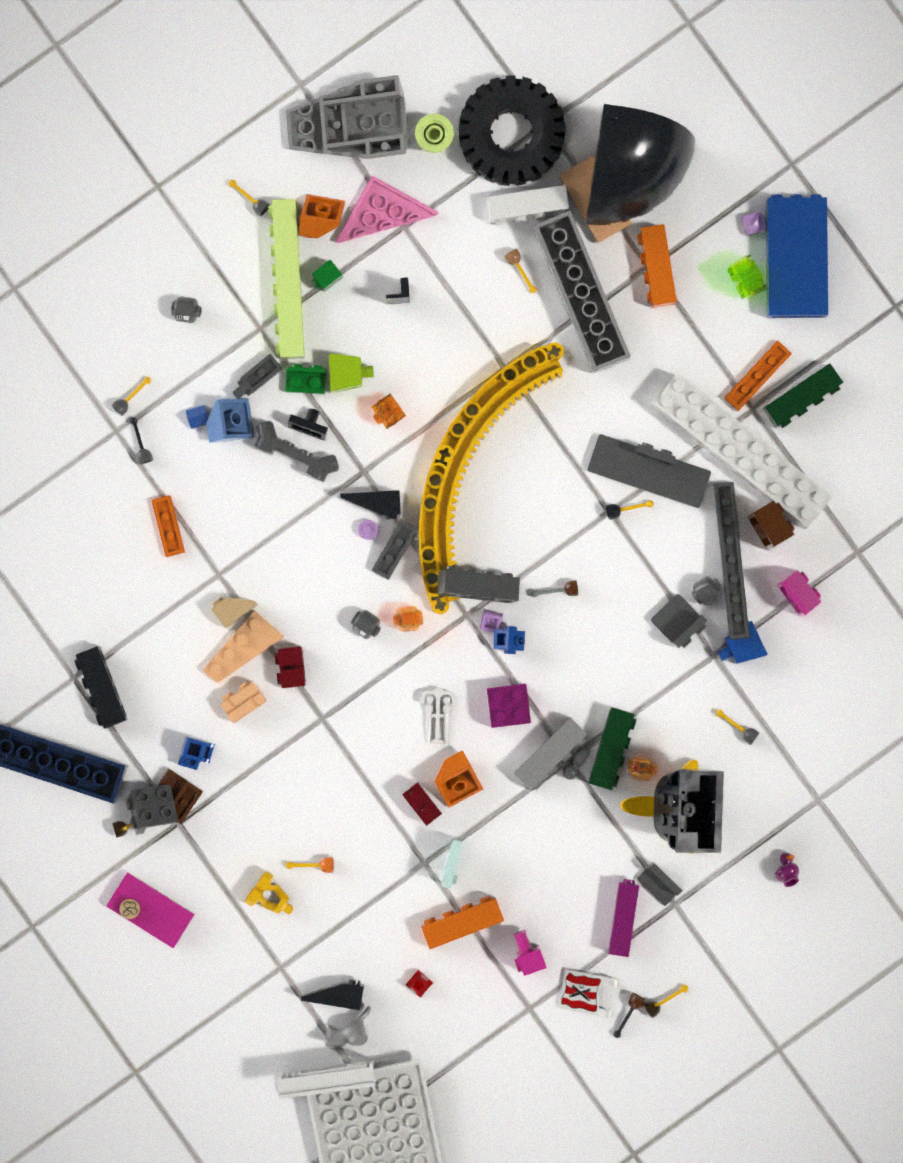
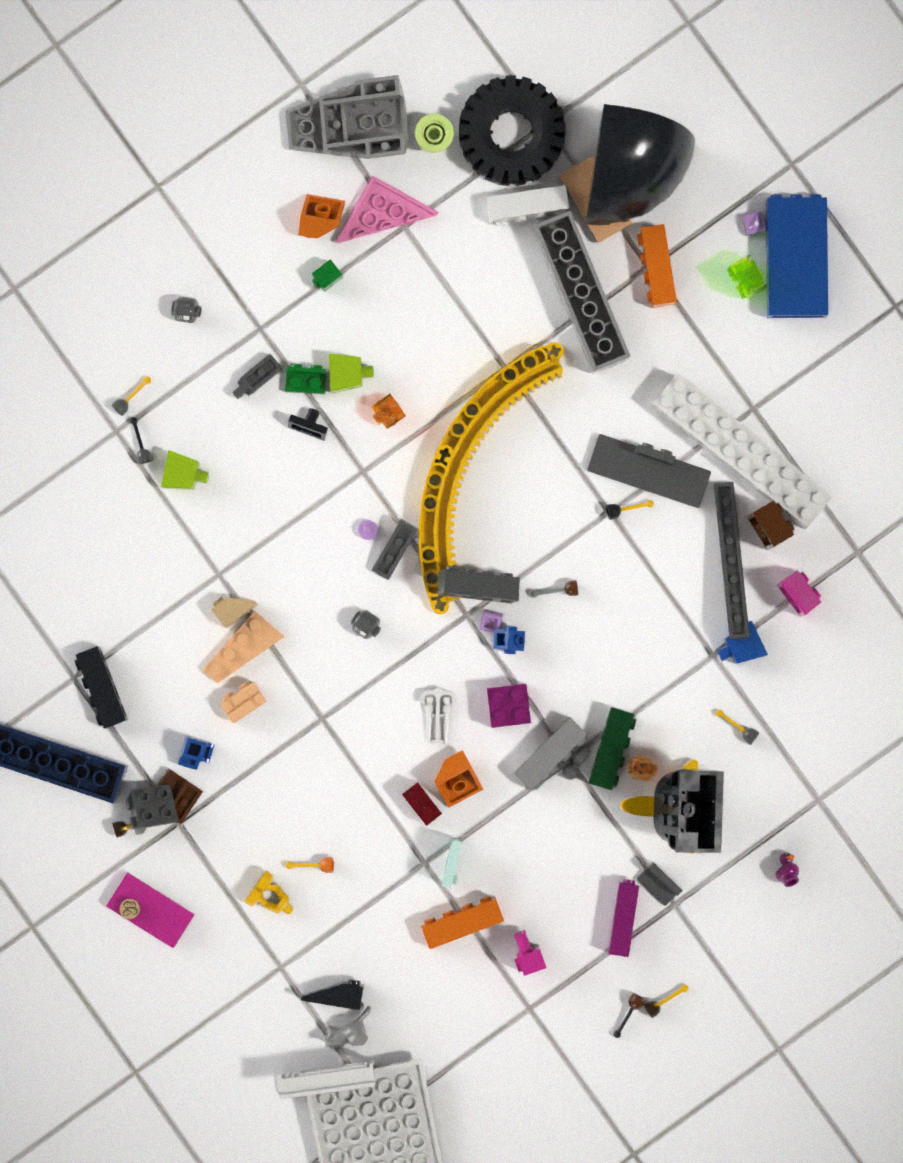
(168, 526): orange tile -> none
(182, 472): none -> lime torso
(197, 416): blue slope -> none
(230, 421): medium blue slope -> none
(259, 206): hinge -> none
(269, 443): dark grey plate -> none
(287, 279): yellowish green brick -> none
(291, 667): dark red piece -> none
(380, 502): black slope -> none
(401, 298): black panel -> none
(408, 618): clear orange head -> none
(419, 983): red tile -> none
(514, 258): hinge -> none
(583, 992): flag -> none
(679, 621): dark grey bracket -> none
(706, 590): dark grey head -> none
(757, 375): orange tile -> none
(803, 395): dark green brick -> none

